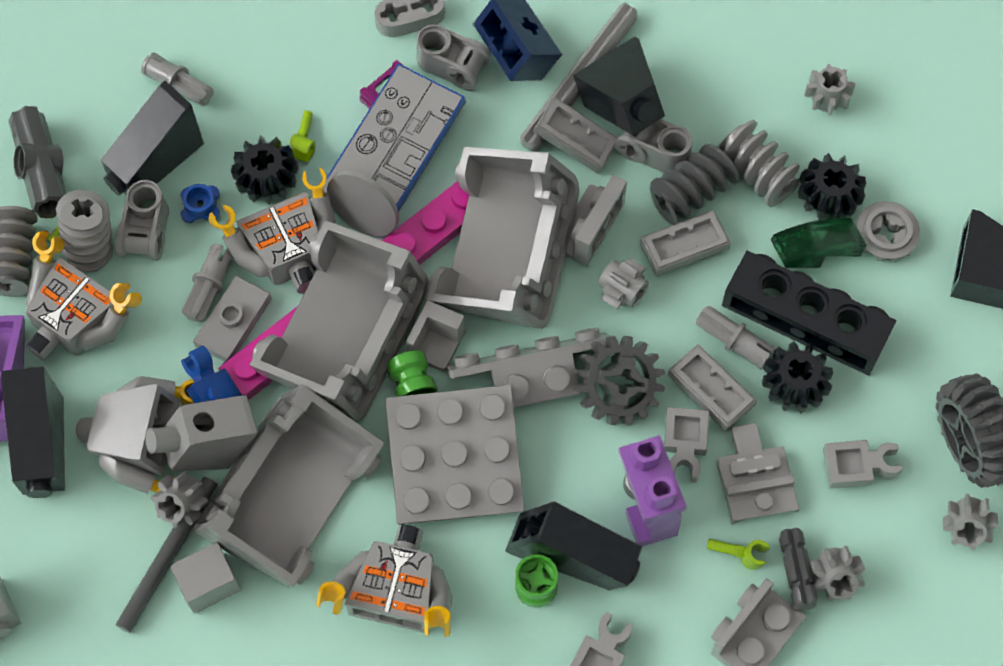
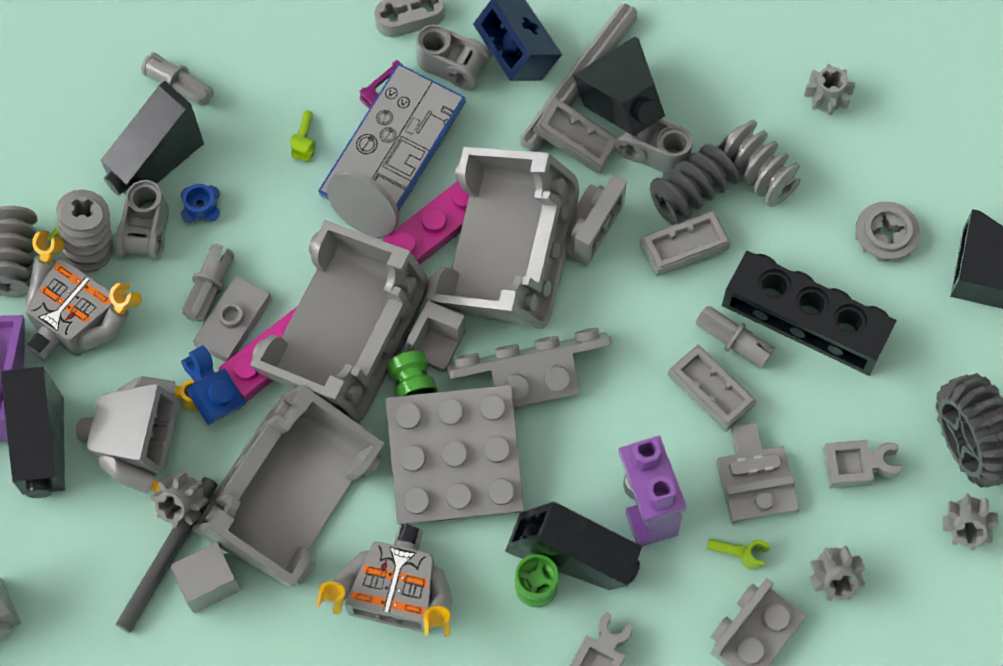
(37, 160): dark grey piece -> none
(205, 434): light grey torso -> none
(271, 156): black gear -> none
(279, 236): light grey torso -> none
(618, 395): dark grey gear -> none
(623, 283): light grey gear -> none
(686, 436): light grey plate -> none
(797, 390): black gear -> none
(798, 569): dark grey axle -> none
(811, 242): clear green slope -> none
(832, 187): black gear -> none

